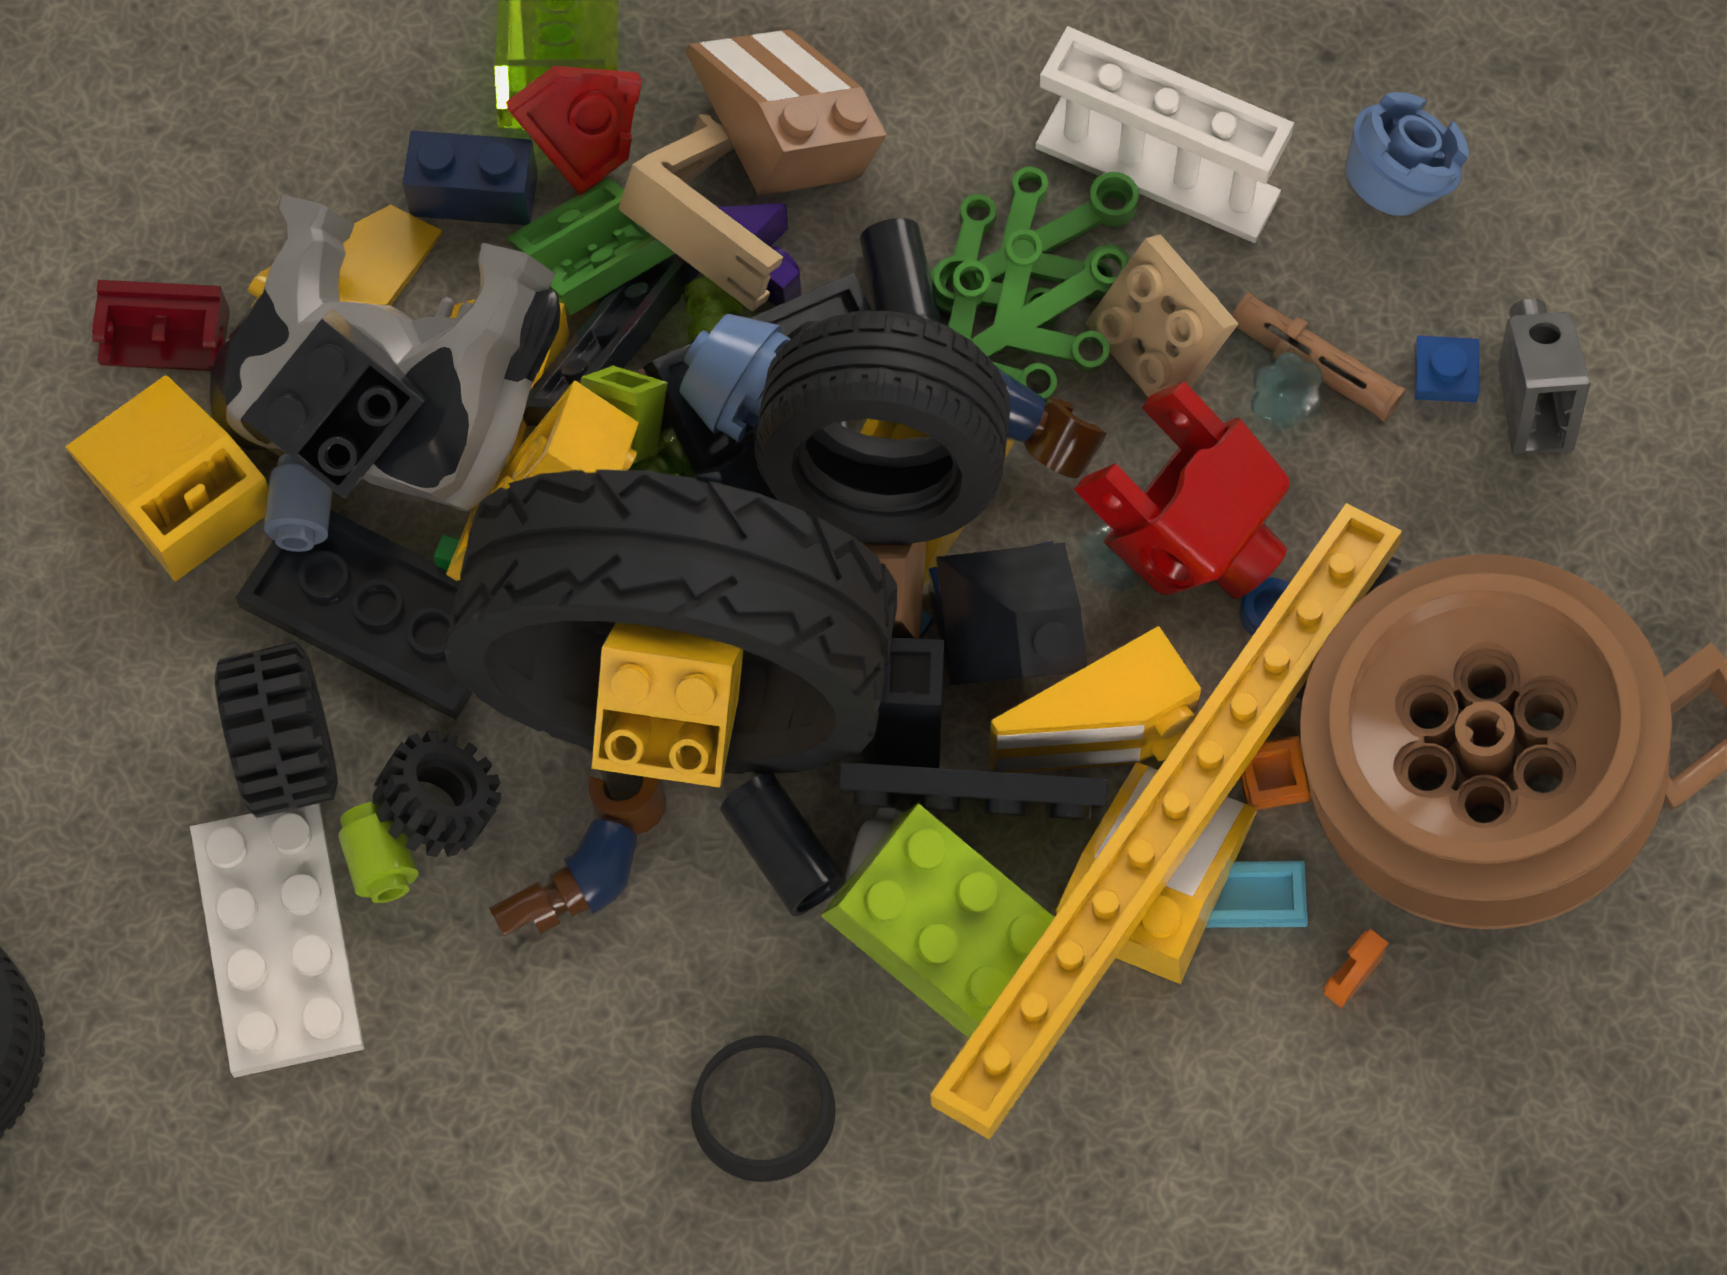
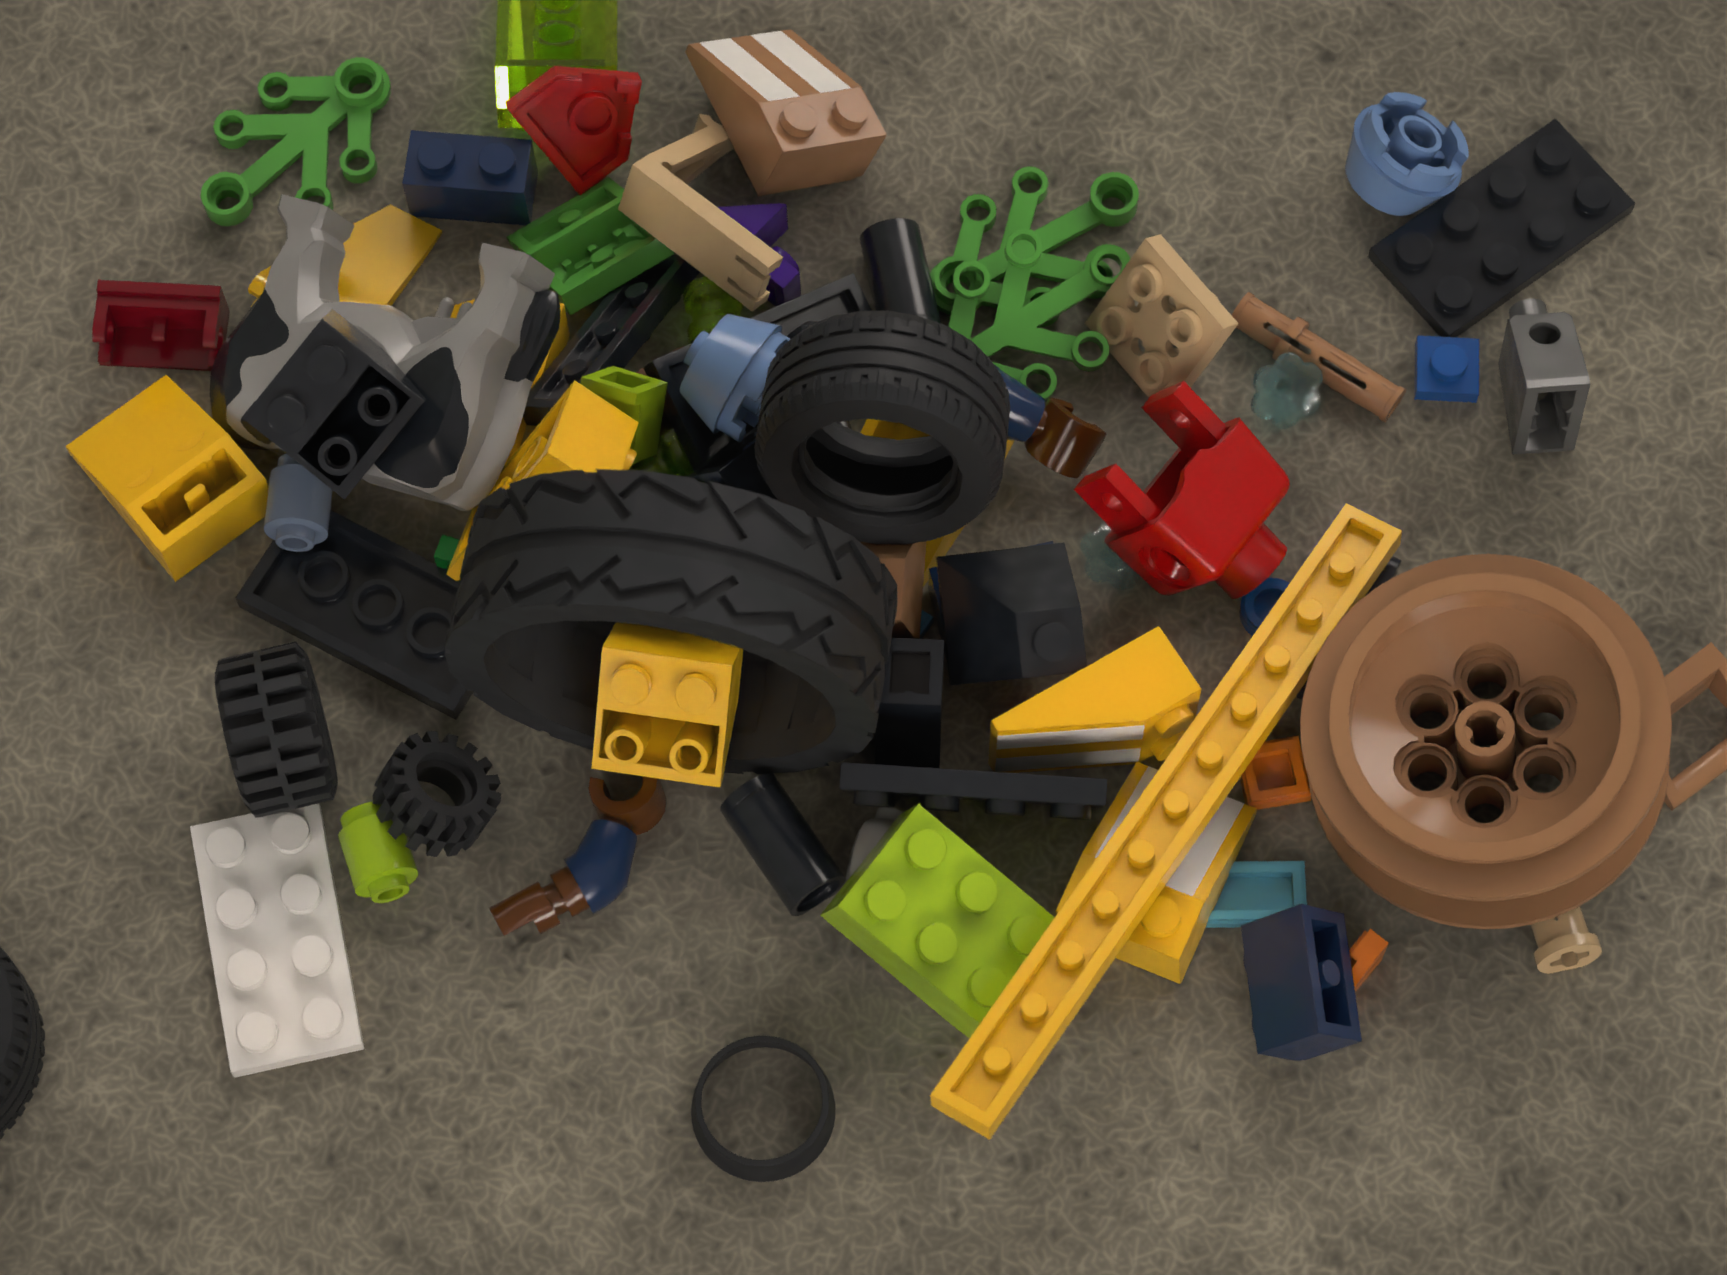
(300, 136): none -> bright green plant
(1164, 132): white fence -> none
(1300, 983): none -> dark blue brick
(1501, 230): none -> black plate
(1564, 943): none -> tan bush

